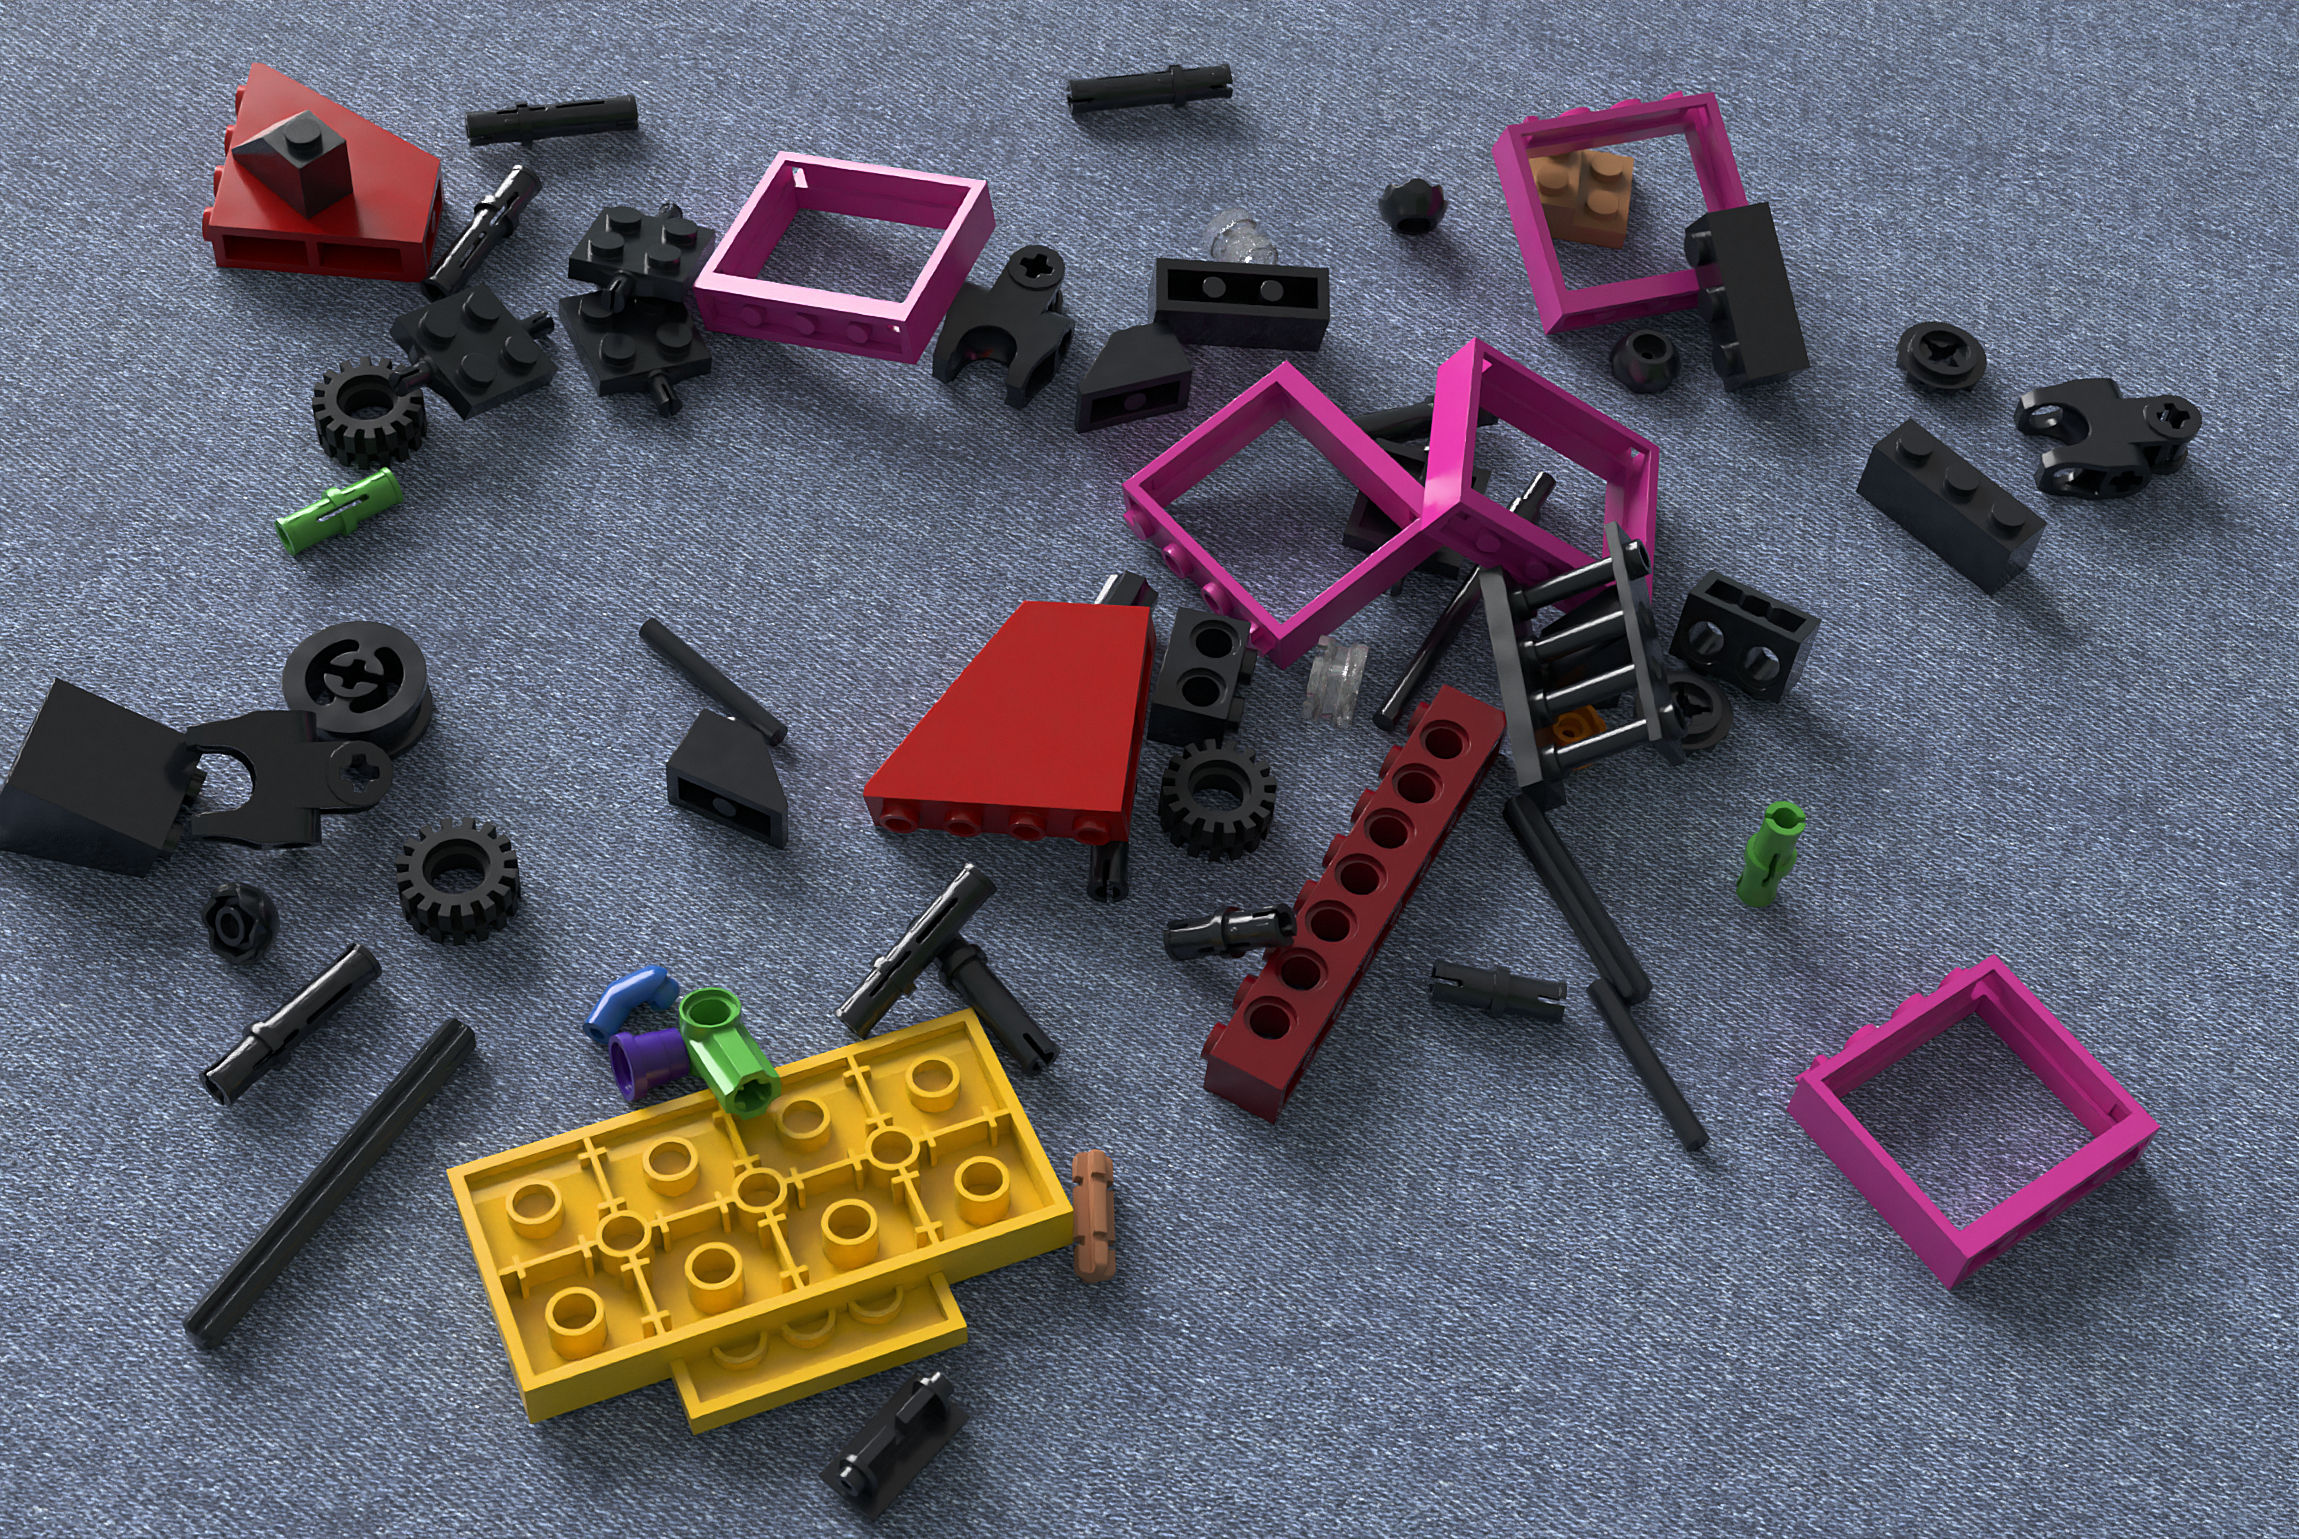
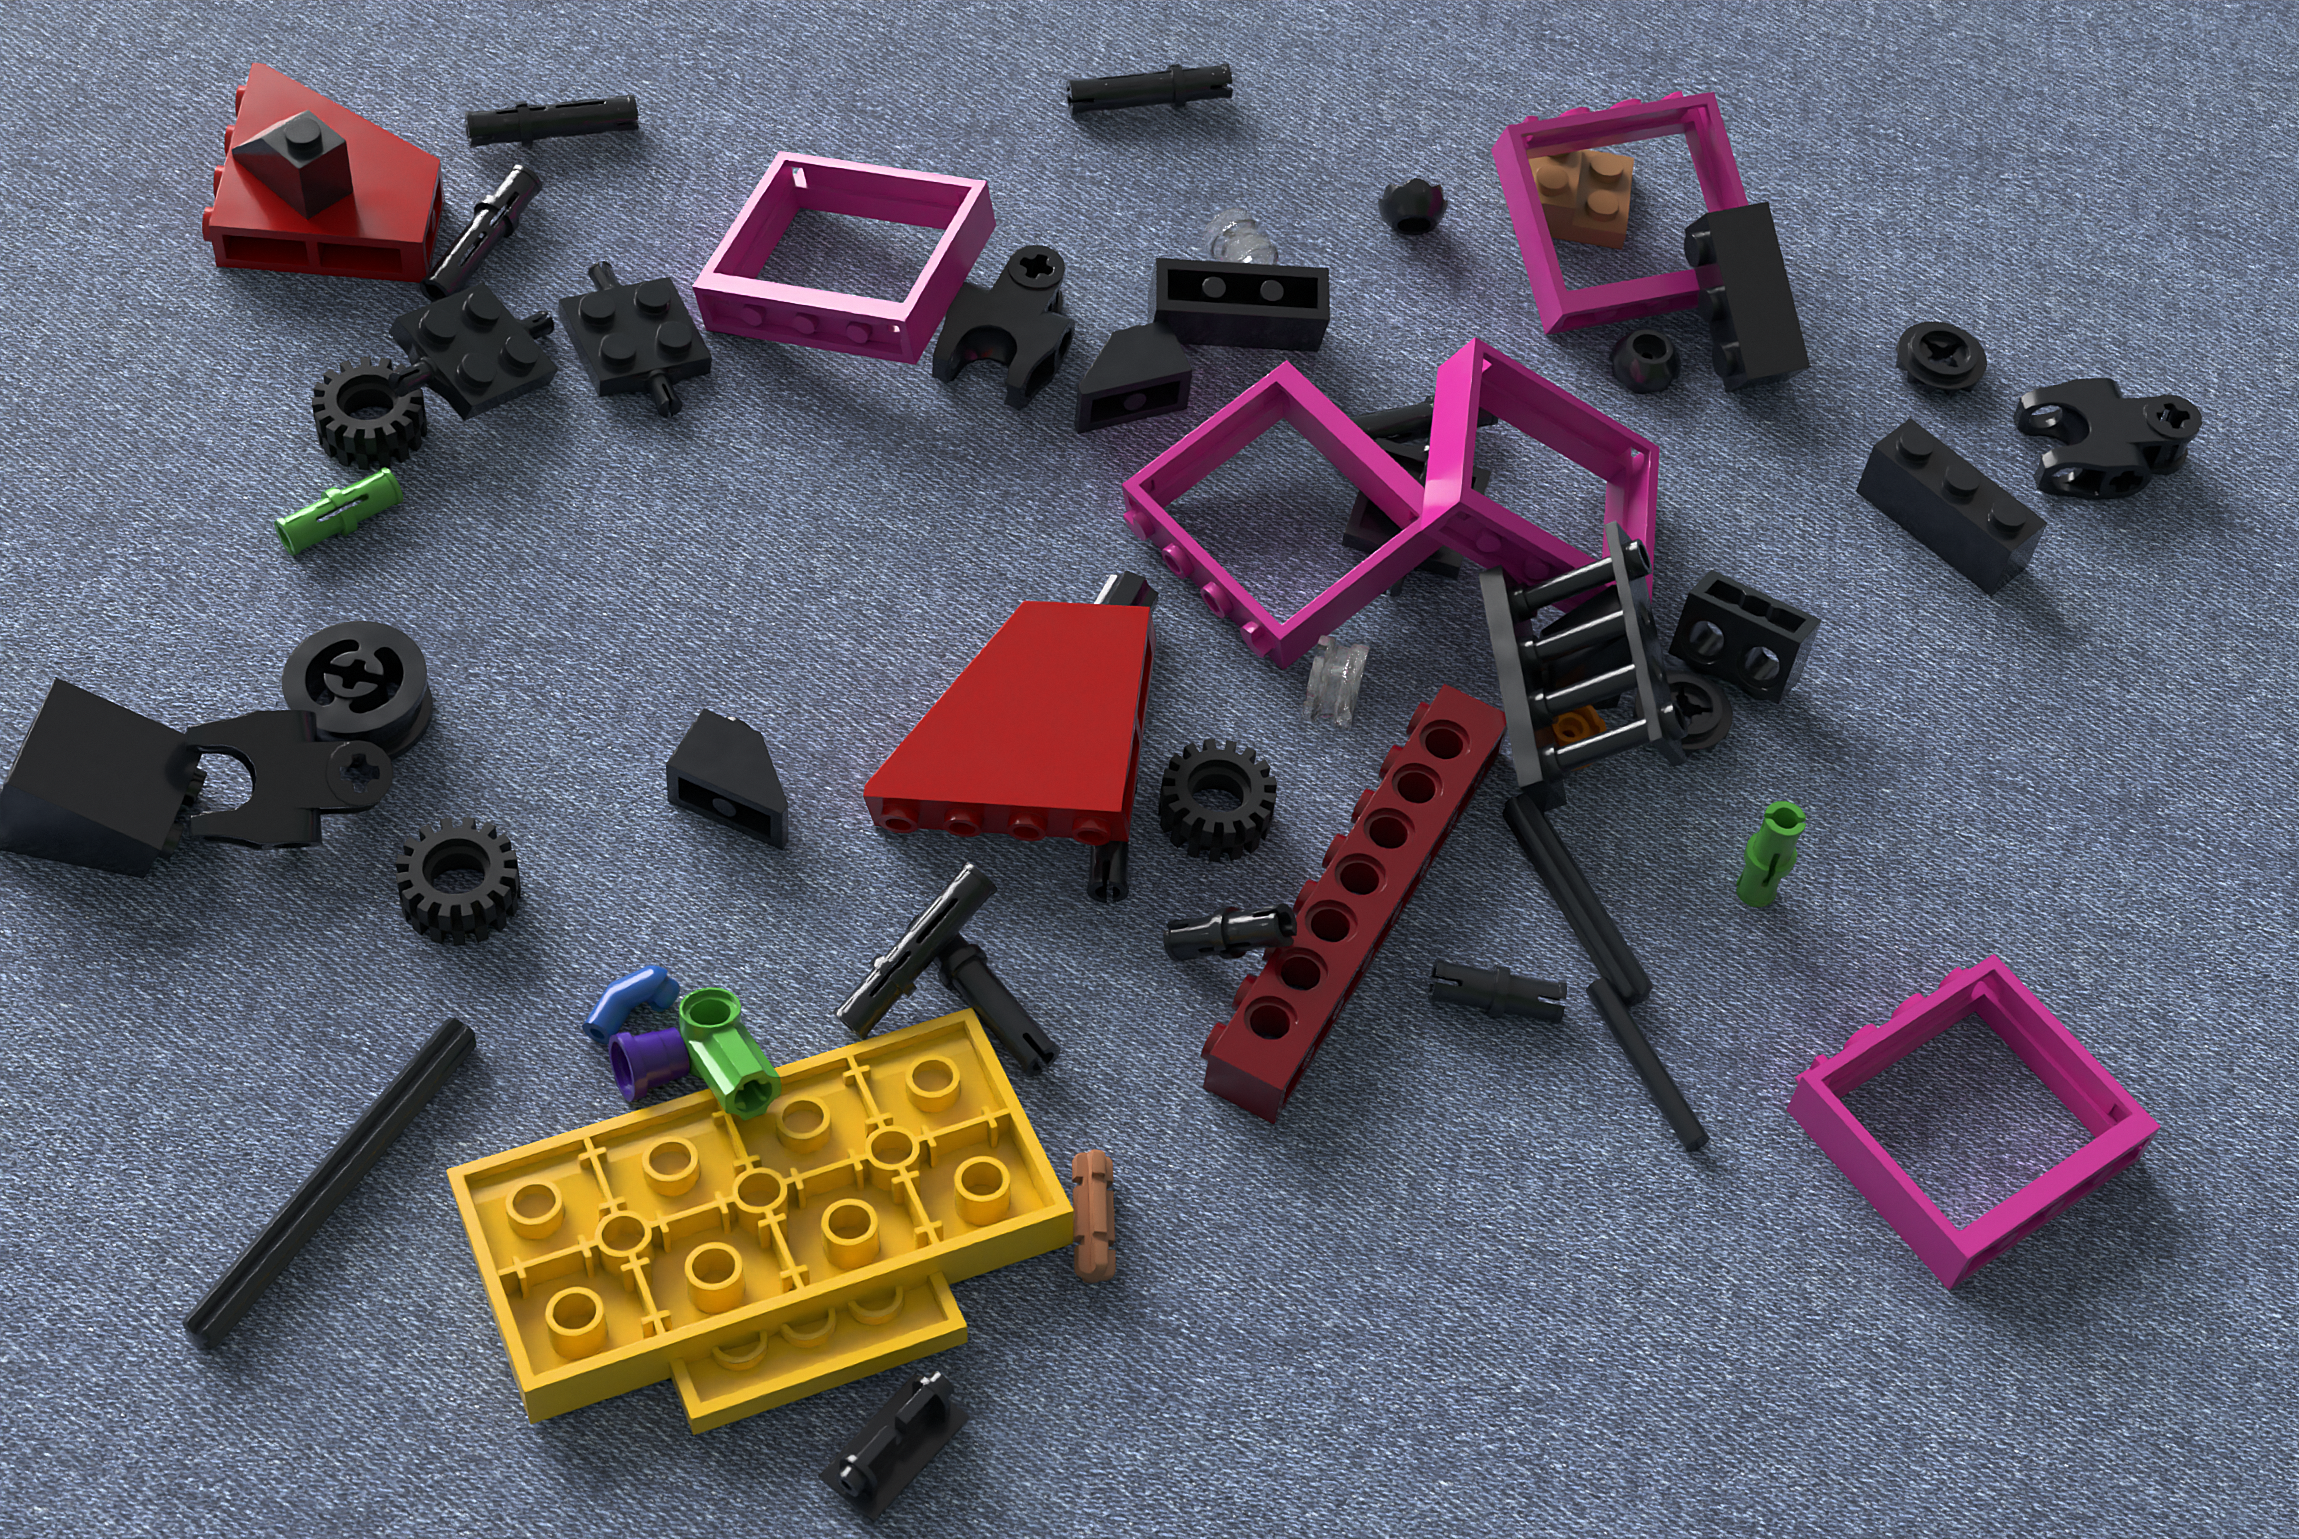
(241, 922): black plate -> none
(270, 1042): black pin -> none
(641, 254): black plate -> none
(712, 681): black bar -> none
(1201, 680): black brick -> none
(1453, 616): black bar -> none

